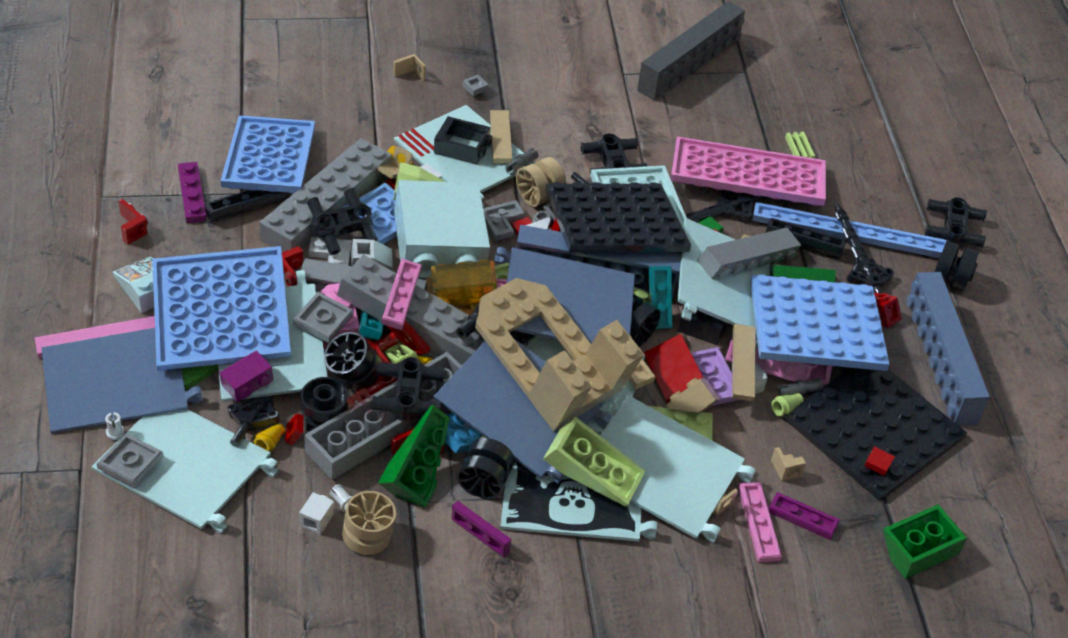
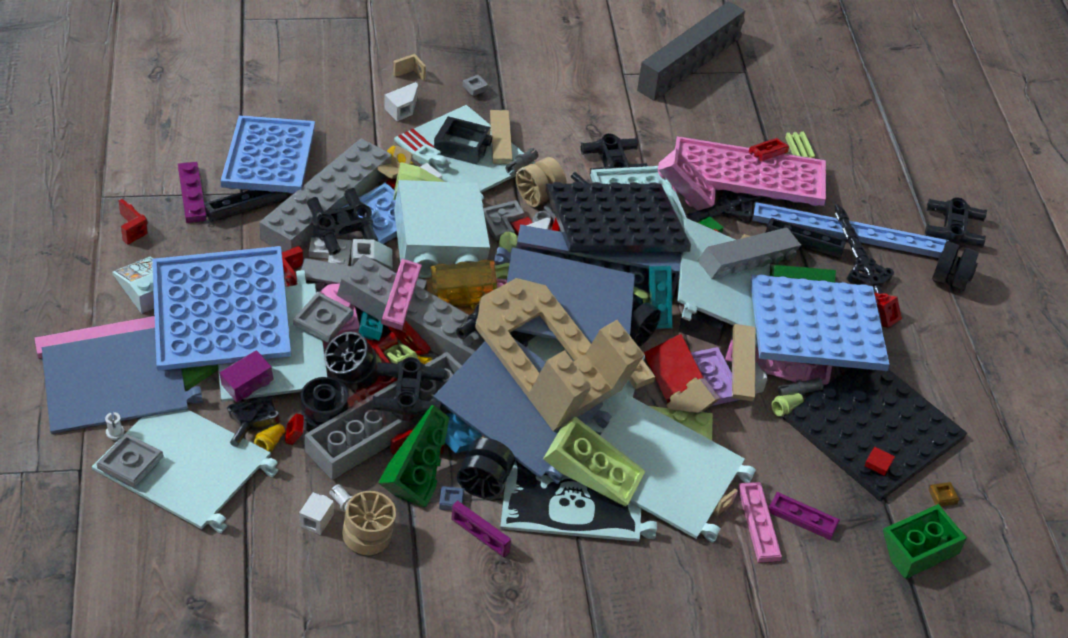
(402, 101): none -> white slope
(430, 155): none -> light aqua plate
(449, 496): none -> sand blue tile
(508, 241): none -> yellowish green cone
(687, 180): none -> bright pink slope
(769, 149): none -> red tile
(787, 466): tan panel -> none
(943, 494): none -> pearl gold tile
(947, 349): sand blue brick -> none

